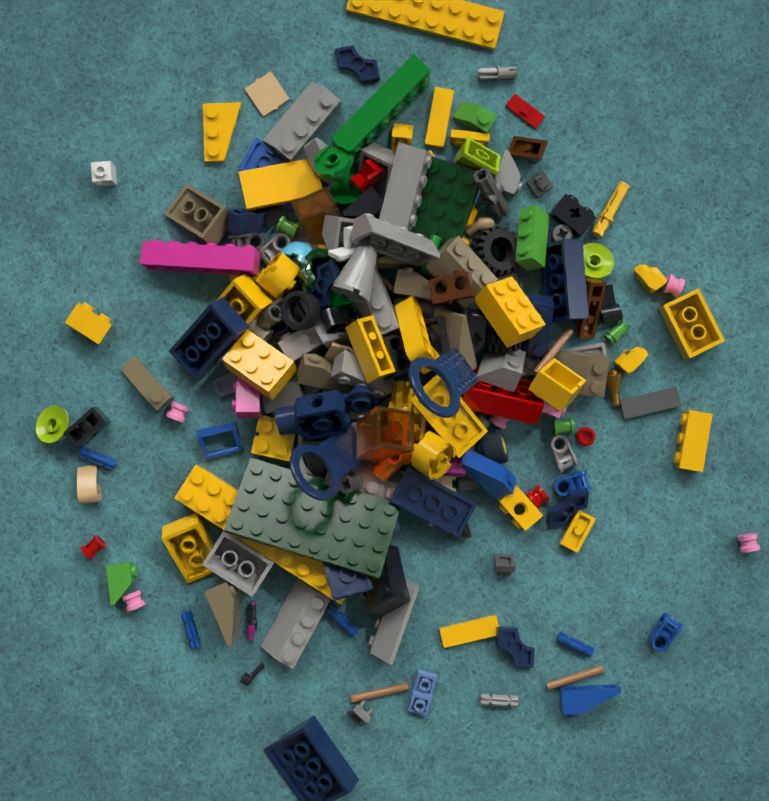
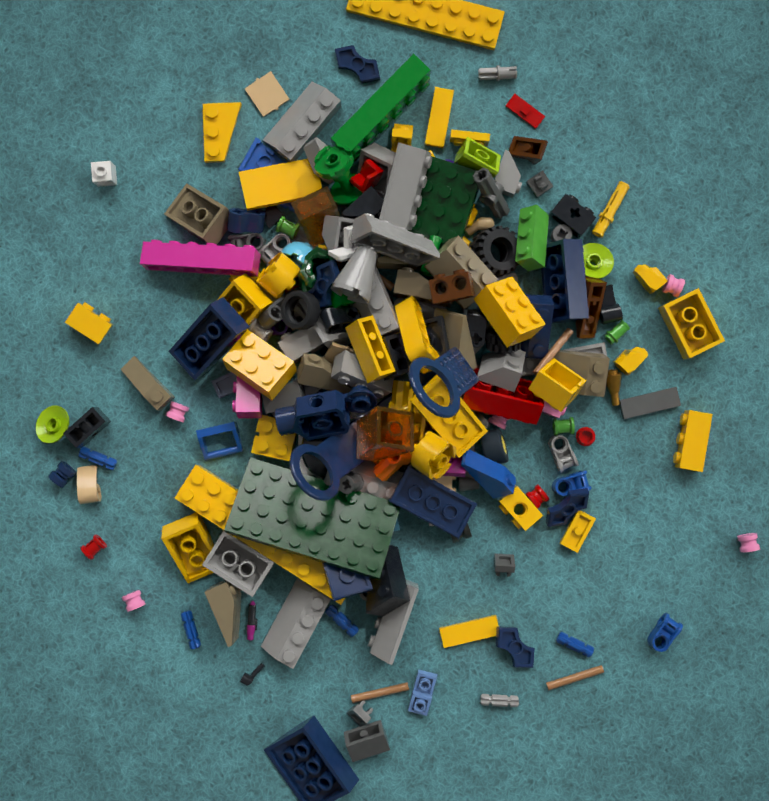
(62, 474): none -> dark blue wheel
(120, 579): bright green slope -> none
(366, 741): none -> dark grey brick
(475, 117): bright green slope -> none
(581, 699): blue slope -> none

